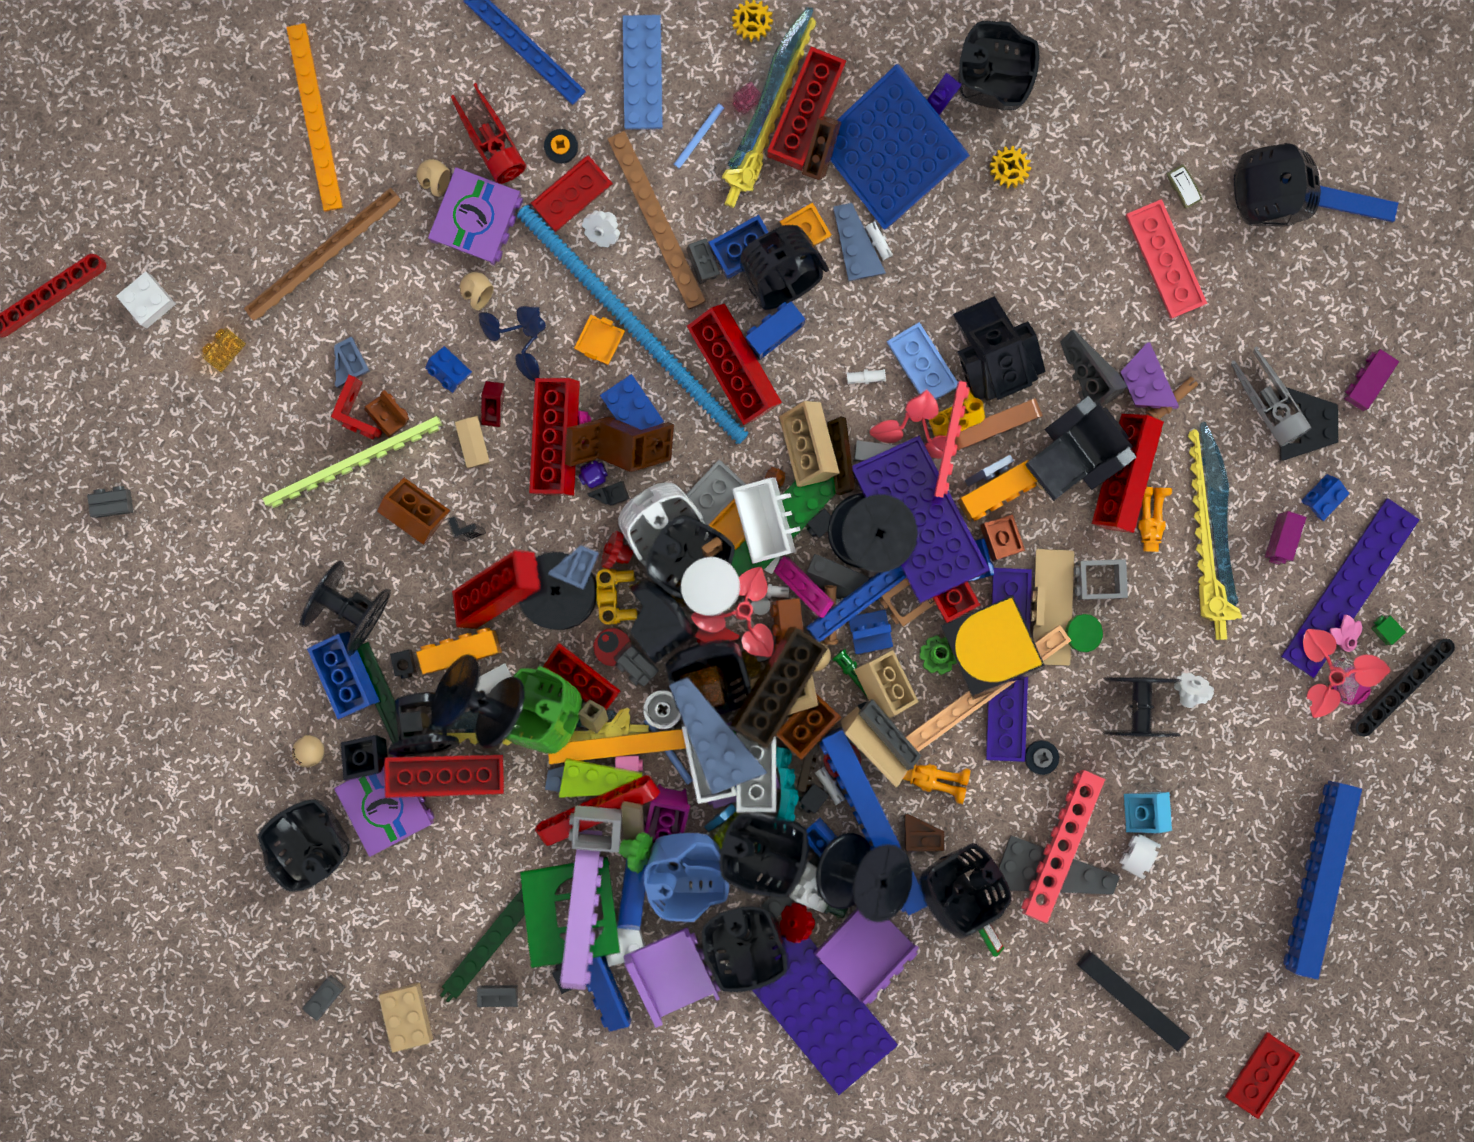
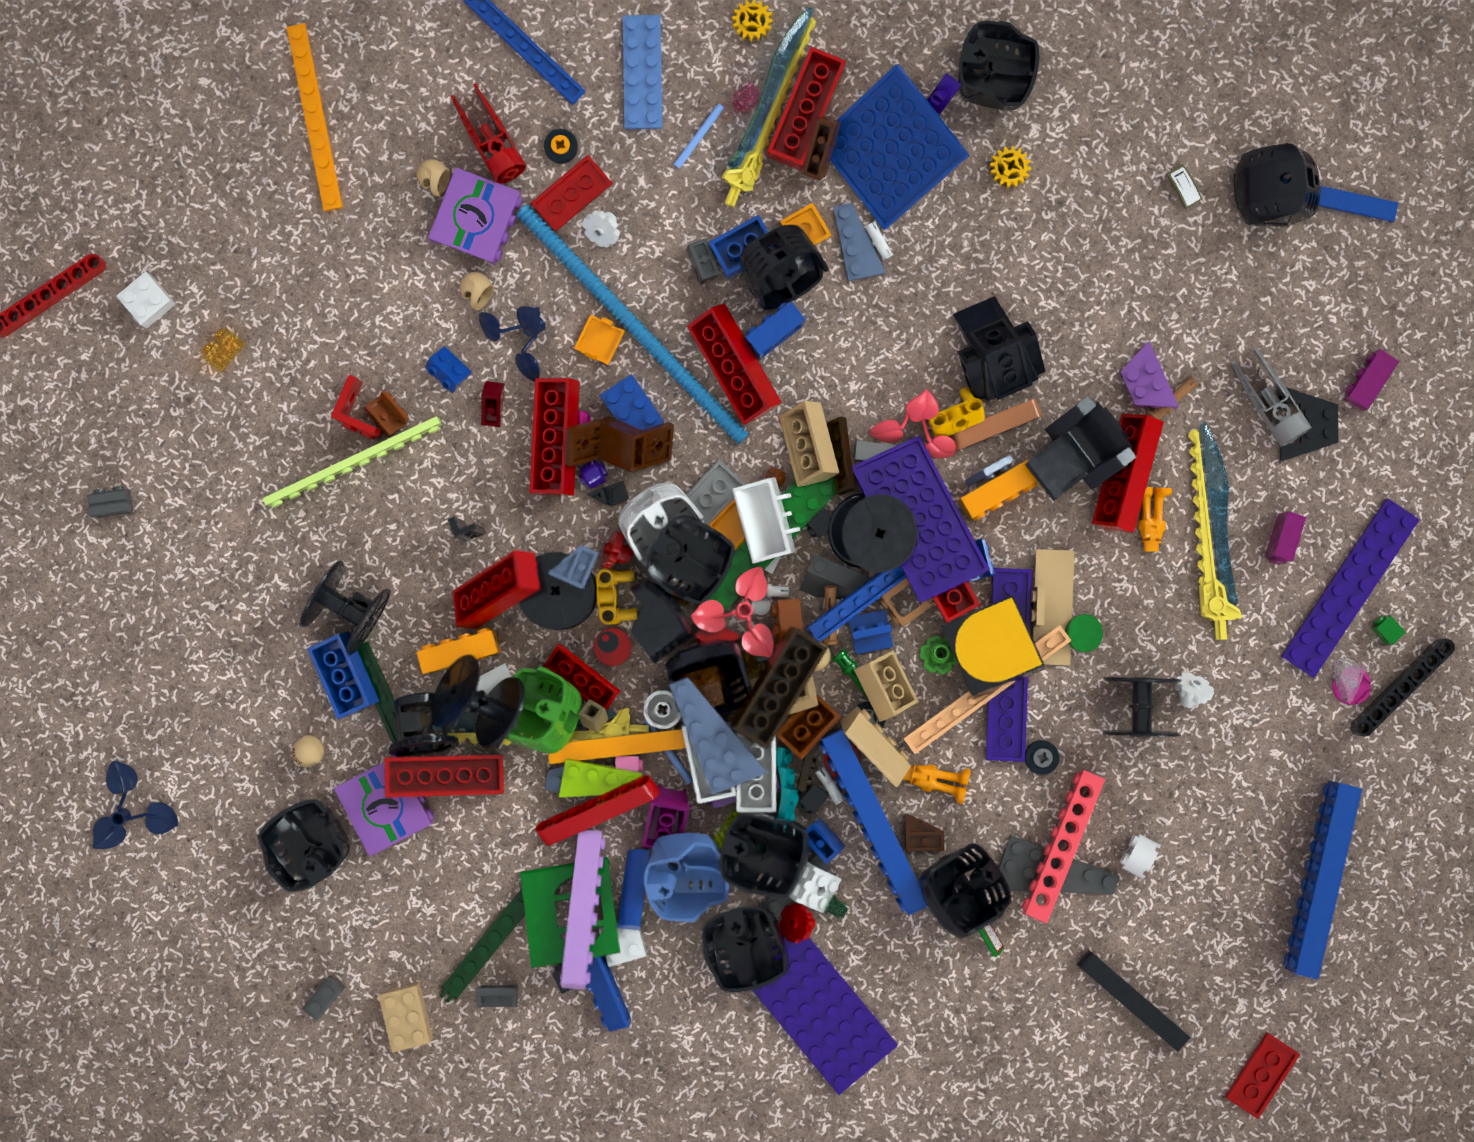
(109, 830): none -> dark blue plant
(323, 253): medium nougat plate -> none
(348, 361): sand blue wing -> none
(363, 757): black slope -> none
(396, 659): black brick -> none
(413, 510): dark orange slope -> none
(472, 442): tan piece -> none
(596, 842): light grey window -> none
(632, 820): dark tan tile -> none
(636, 664): dark grey brick -> none
(637, 851): bright green plant -> none
(656, 220): medium nougat plate -> none
(670, 974): medium lavender panel -> none
(710, 586): white tile -> none
(712, 548): medium nougat tile -> none
(720, 818): dark azure tile -> none
(803, 586): dark pink plate -> none
(865, 954): medium lavender panel -> none
(866, 376): white pin -> none
(870, 879): black piece -> none
(889, 734): dark grey plate -> none
(922, 362): light blue tile -> none
(952, 432): coral plate -> none
(1002, 537): copper plate -> none
(1094, 373): dark grey wedge -> none
(1120, 575): light grey window -> none
(1148, 812): medium azure slope -> none
(1166, 259): coral plate -> none
(1325, 496): blue bracket -> none
(1348, 632): bright pink plate -> none
(1368, 671): coral plant -> none

